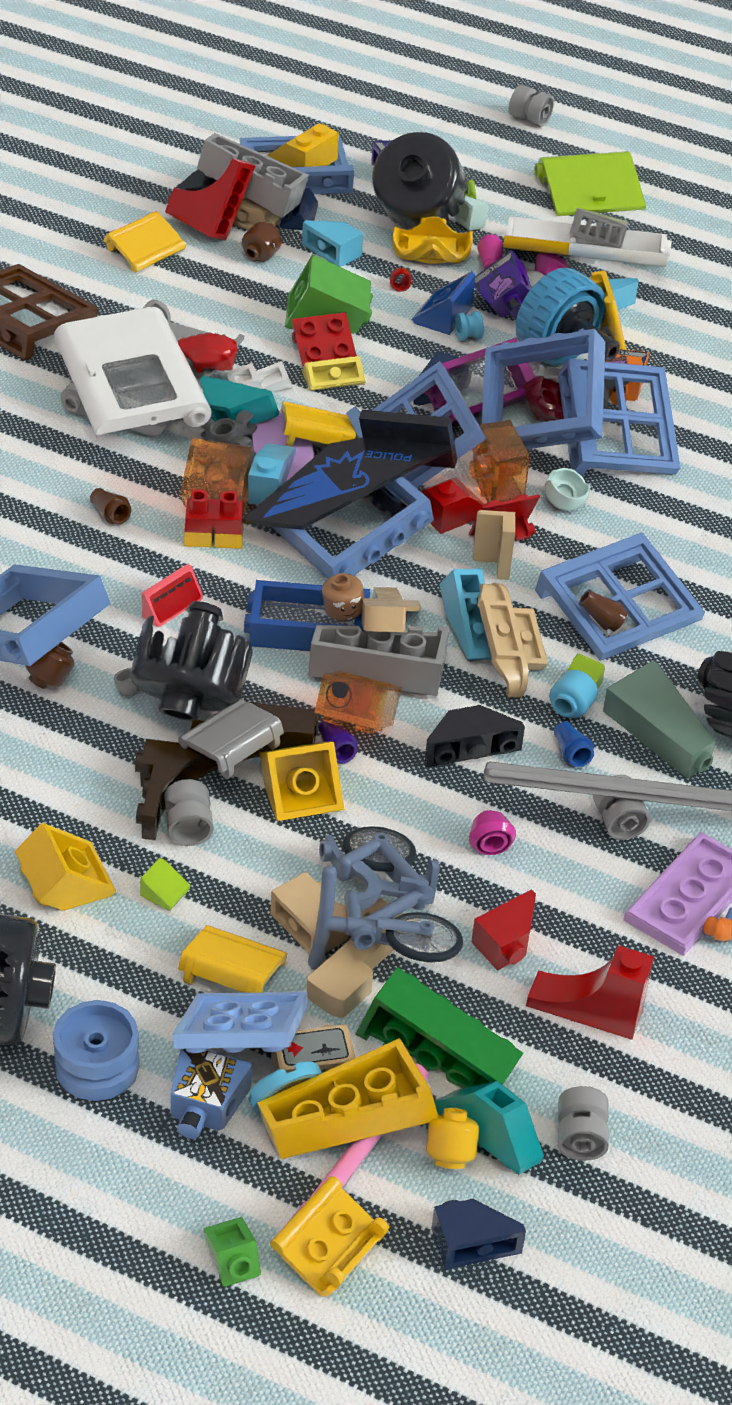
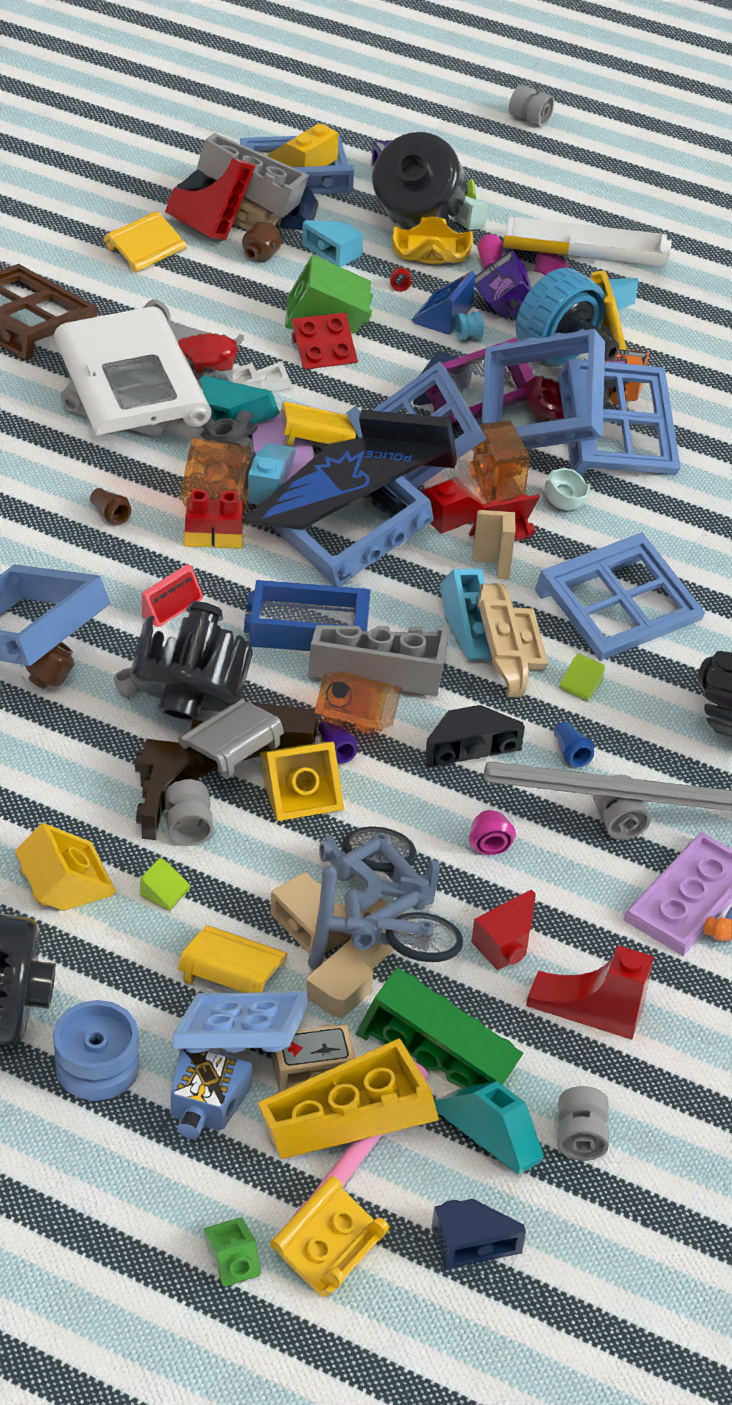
(280, 1081): medium azure tile -> none
(333, 373): light yellow slope -> none
(343, 597): medium nougat head -> none
(386, 610): tan piece -> none
(452, 1139): yellow head -> none
(573, 694): medium azure head -> none
(591, 182): lime door -> none
(605, 611): reddish brown cone -> none
(611, 221): light grey slope -> none
(661, 719): sand green slope -> none

